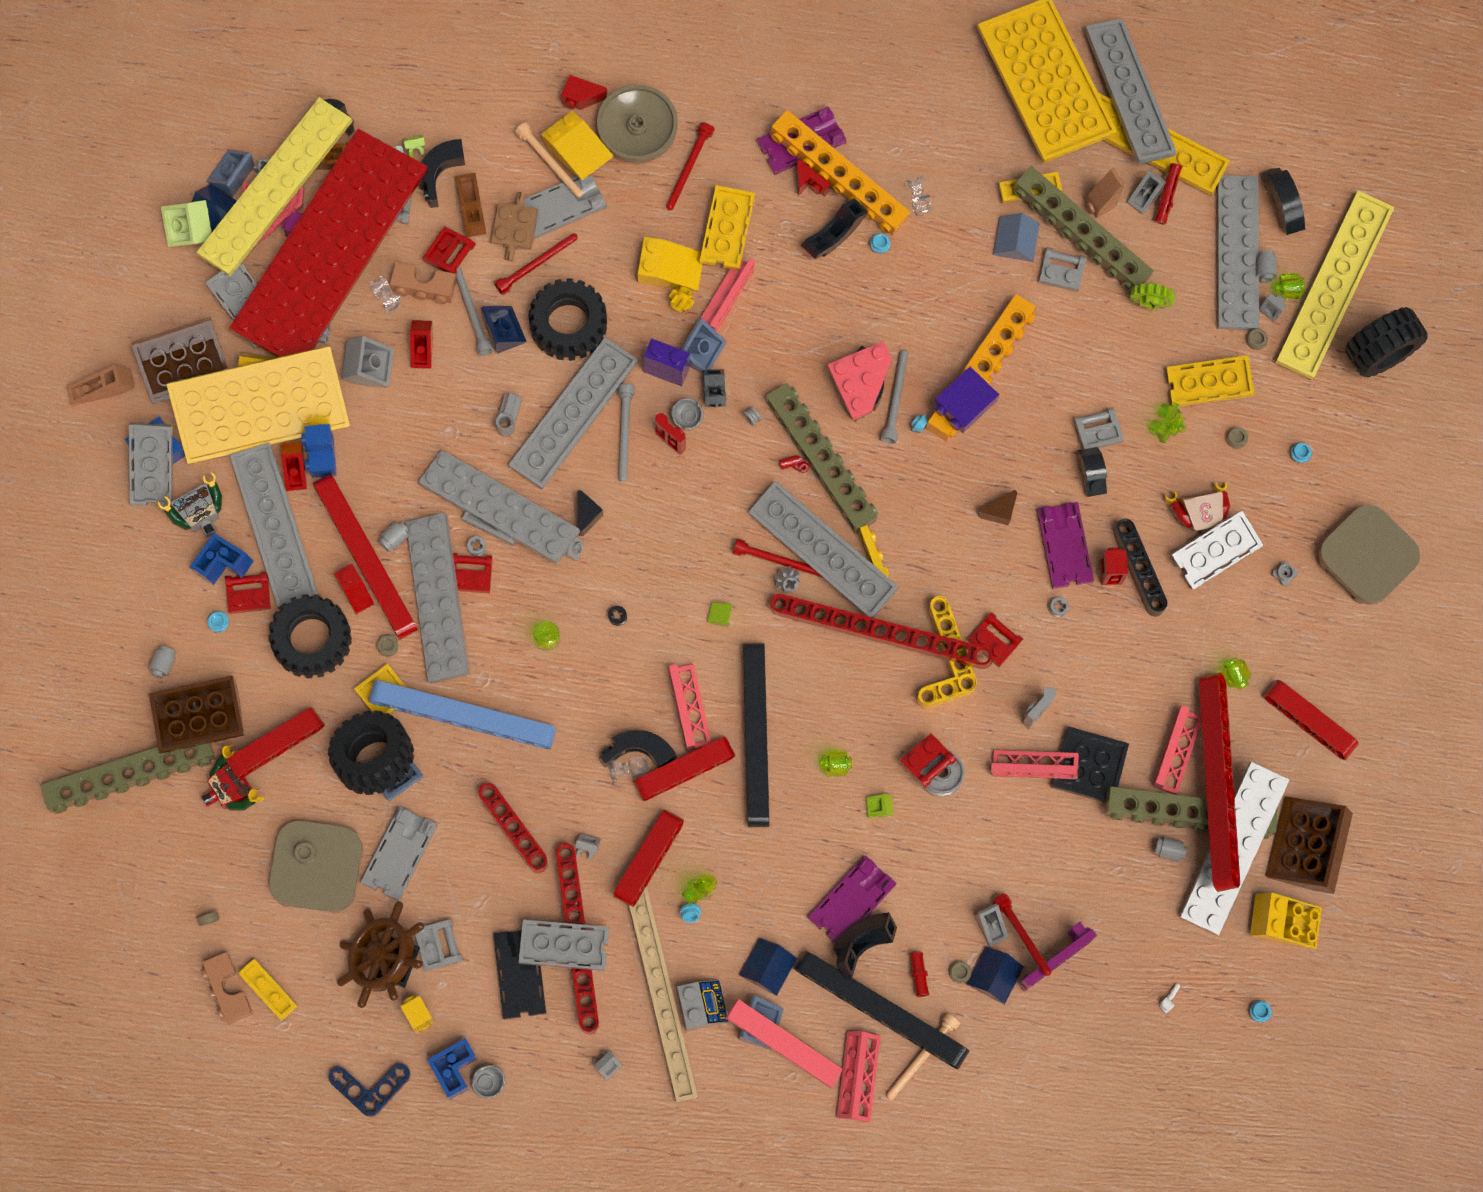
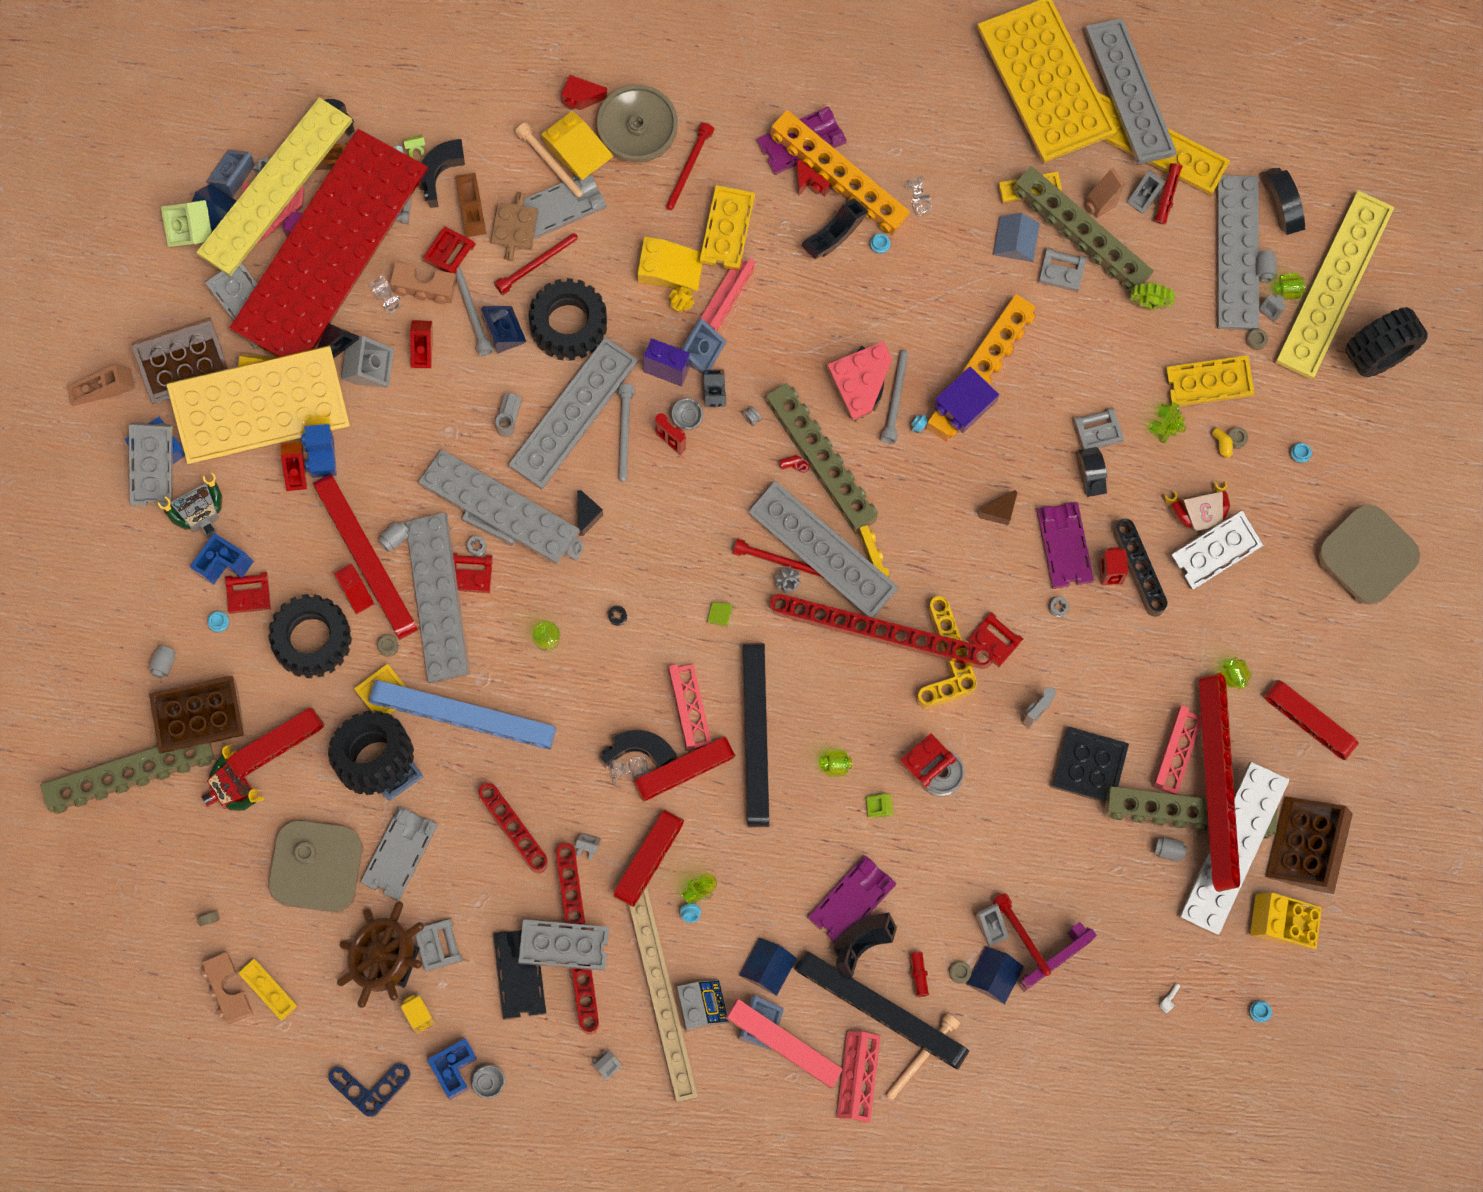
(273, 524): light grey plate -> none
(337, 338): none -> black slope
(1035, 769): coral fence -> none
(1225, 443): none -> yellow arm
(1285, 567): light grey plate -> none

